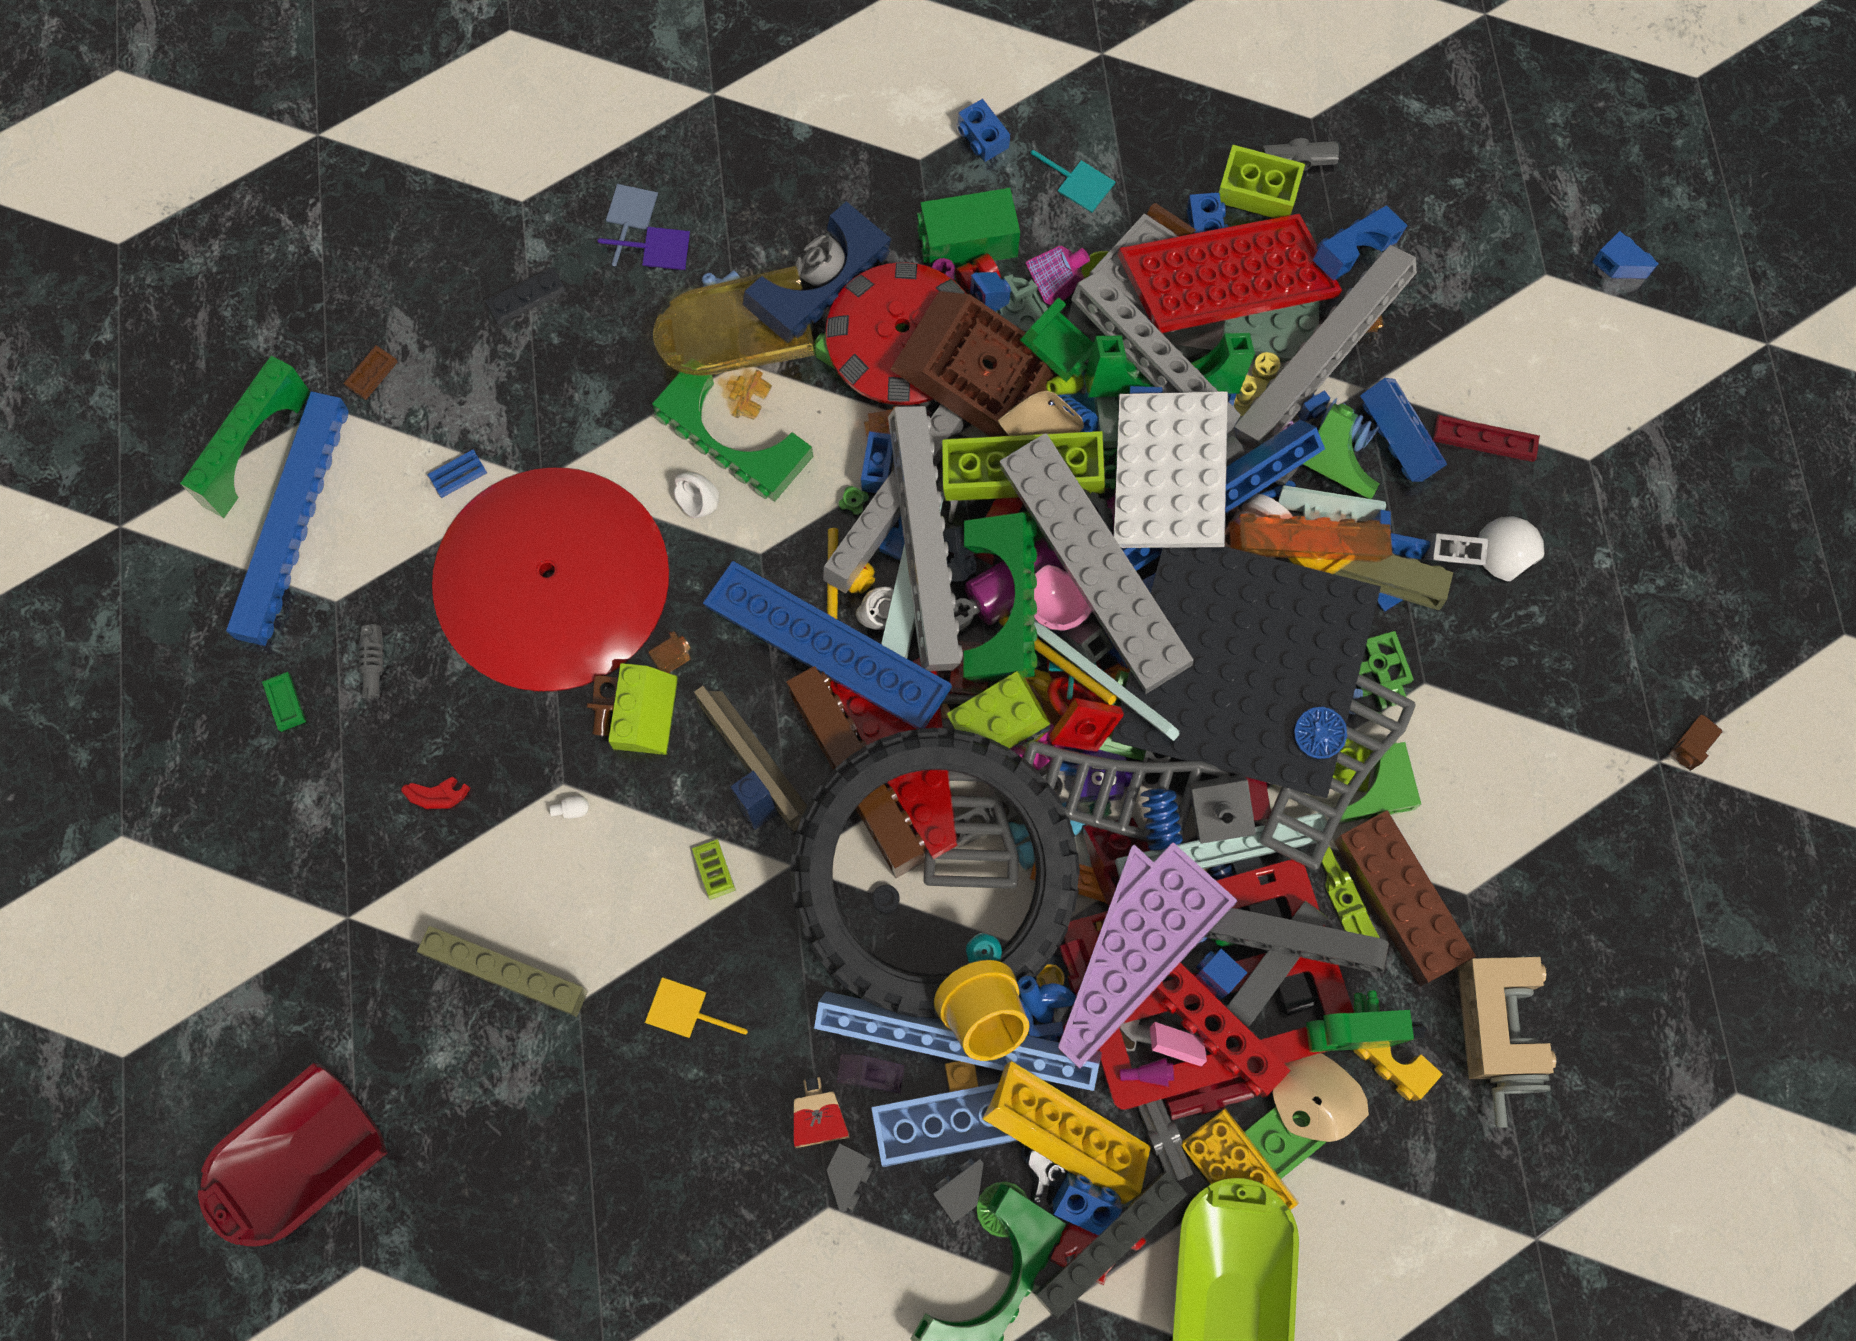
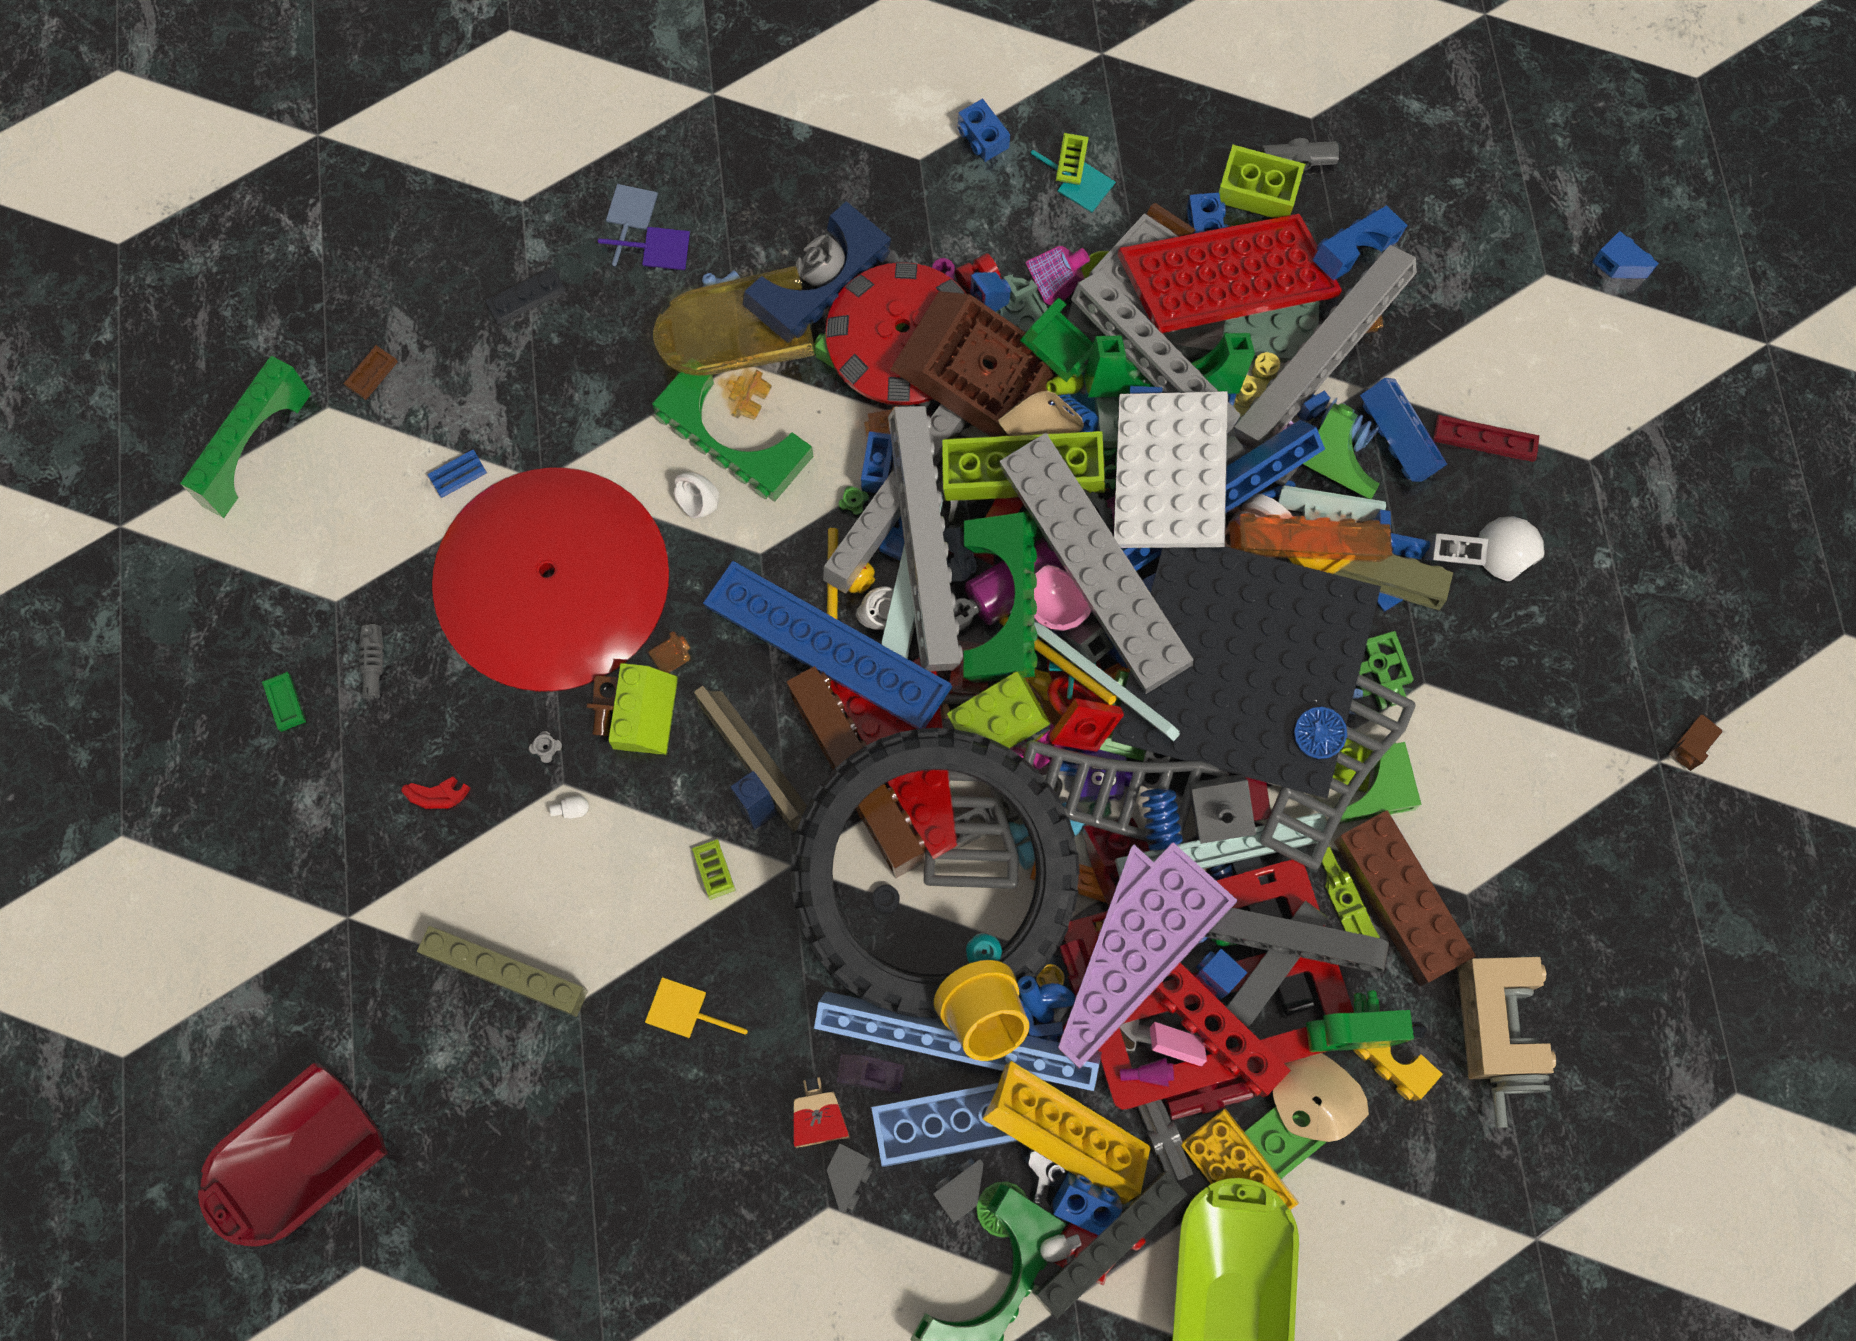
(288, 519): blue brick -> none
(545, 739): none -> light grey plate
(960, 1076): pearl gold brick -> none
(969, 227): green brick -> none
(1059, 1247): none -> white cylinder
(1076, 142): none -> lime slope

